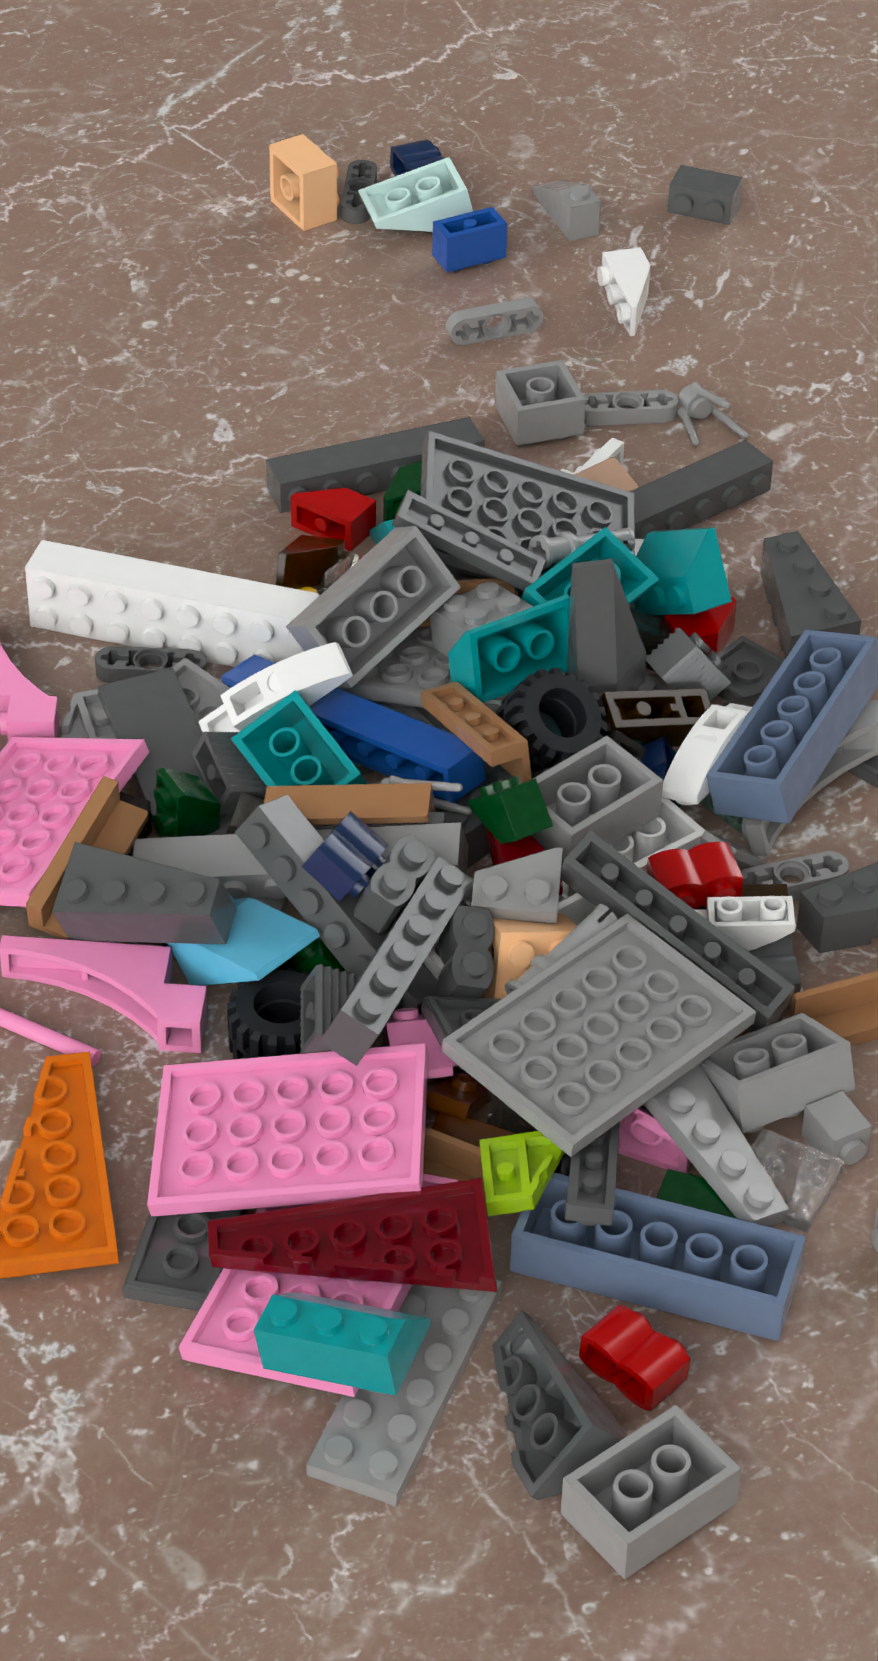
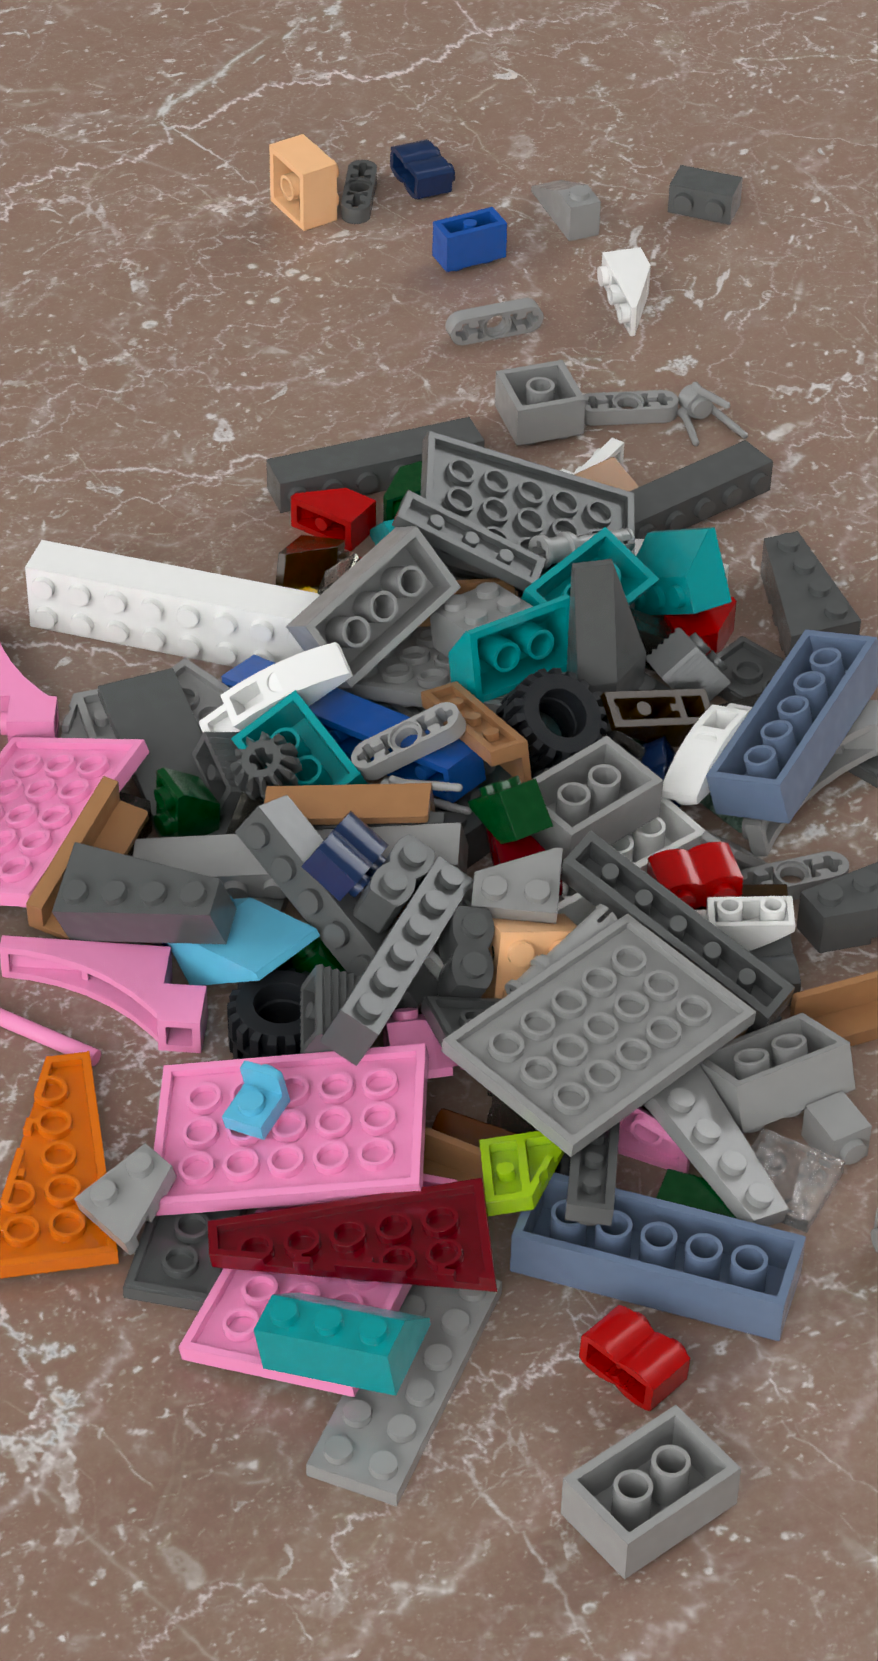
(114, 661): dark grey beam -> none
(128, 1196): none -> light grey wing
(258, 1101): none -> medium azure bracket
(271, 753): none -> dark grey gear
(387, 762): none -> light grey beam
(417, 198): light aqua slope -> none
(458, 1096): reddish brown plate -> none
(551, 1407): dark grey wedge -> none

